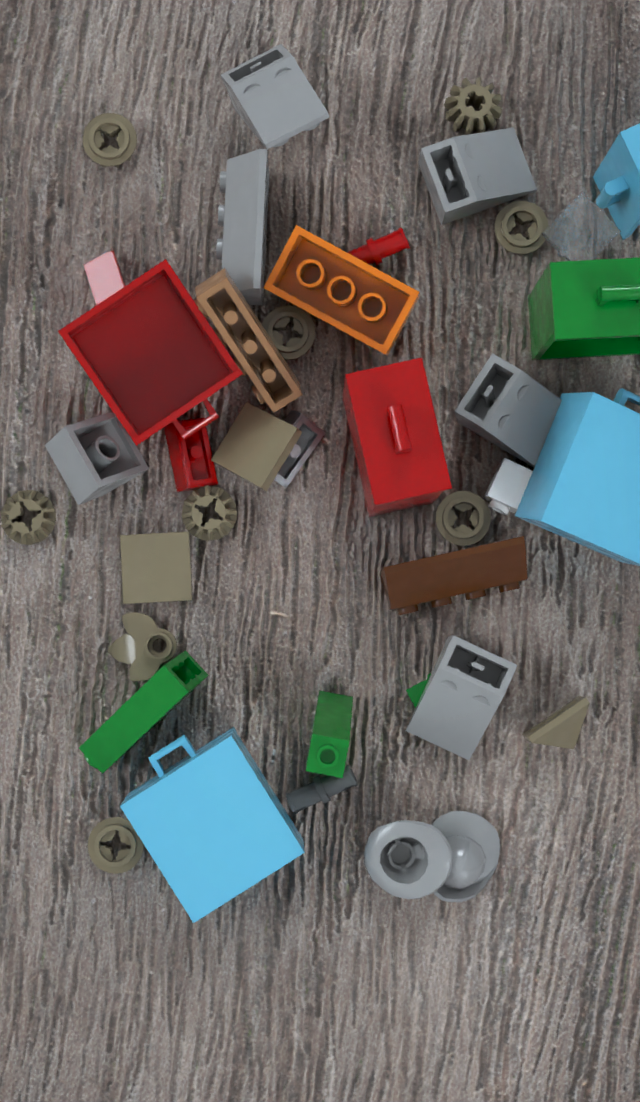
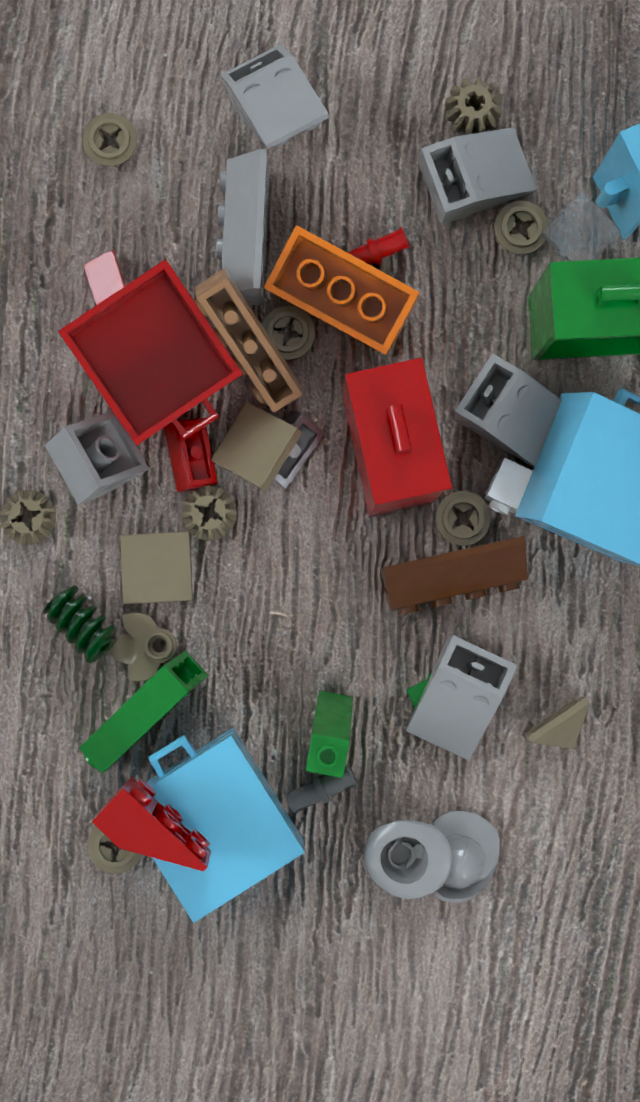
(80, 625): none -> dark green piece
(146, 827): none -> red slope

